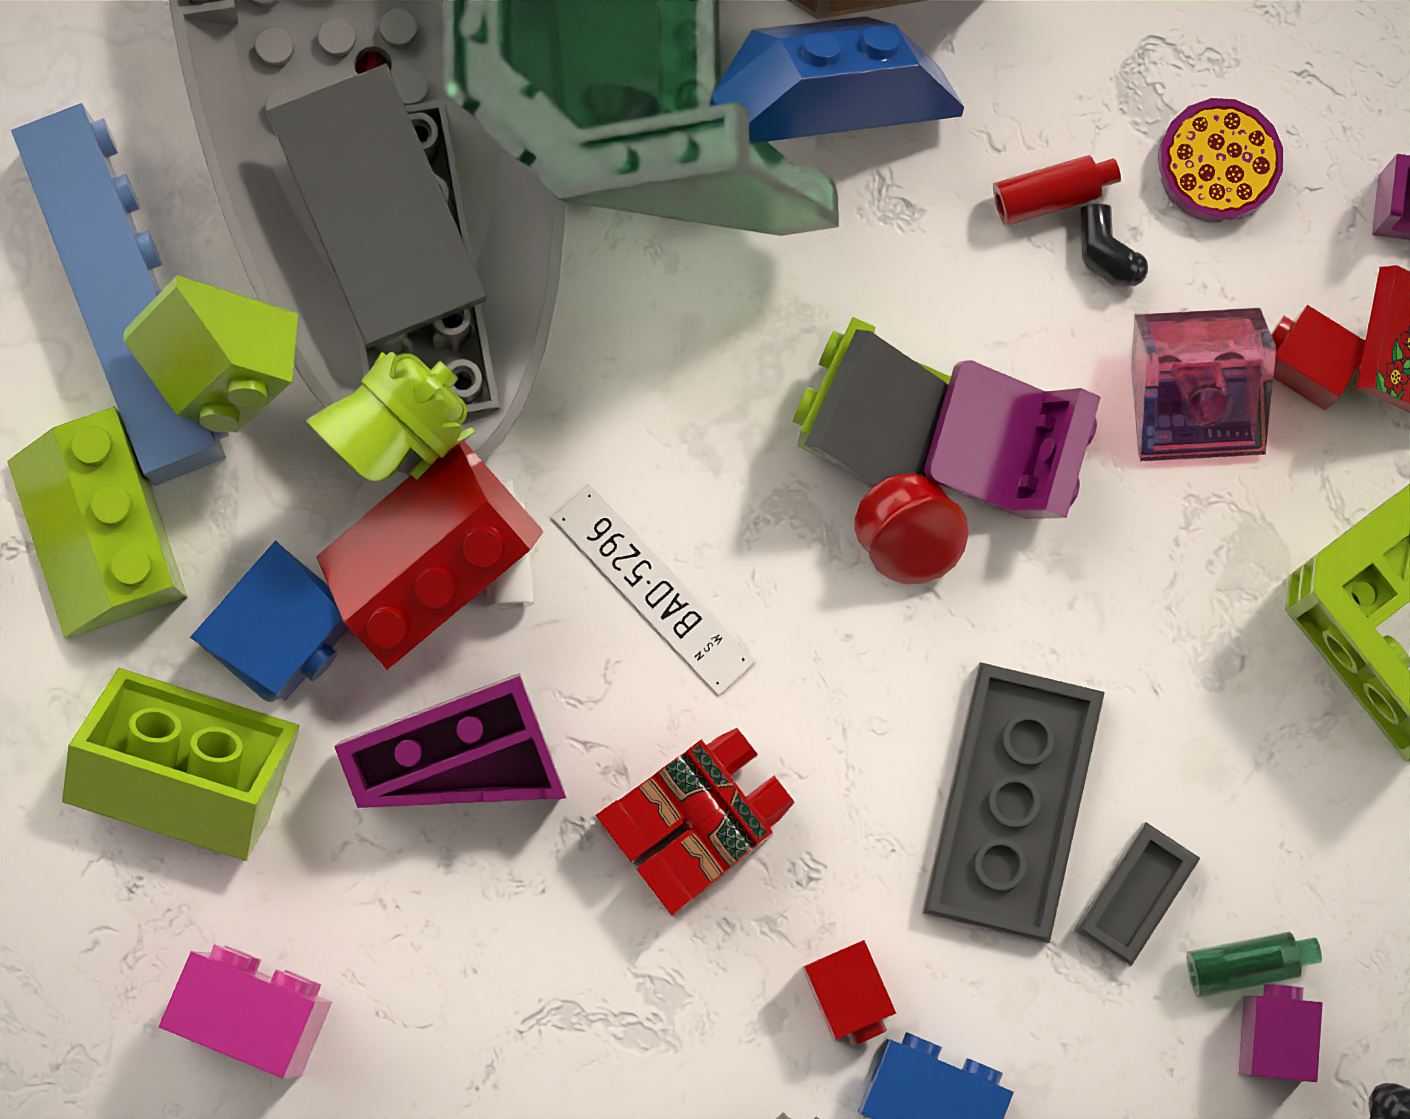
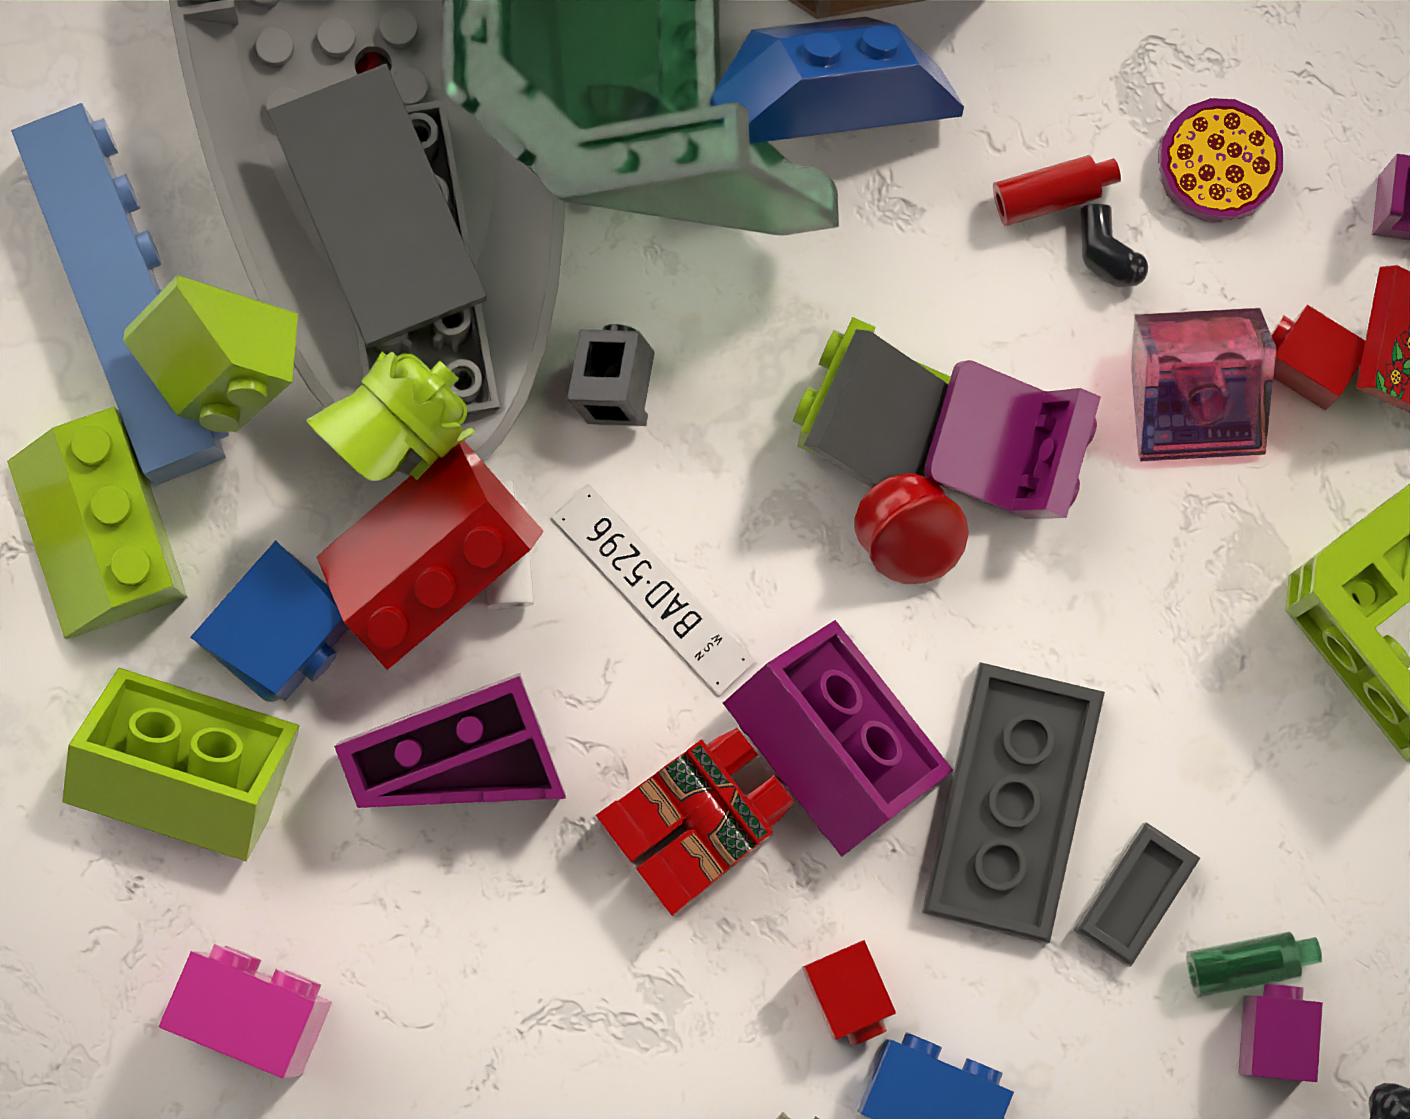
(594, 385): none -> black brick
(837, 736): none -> magenta slope

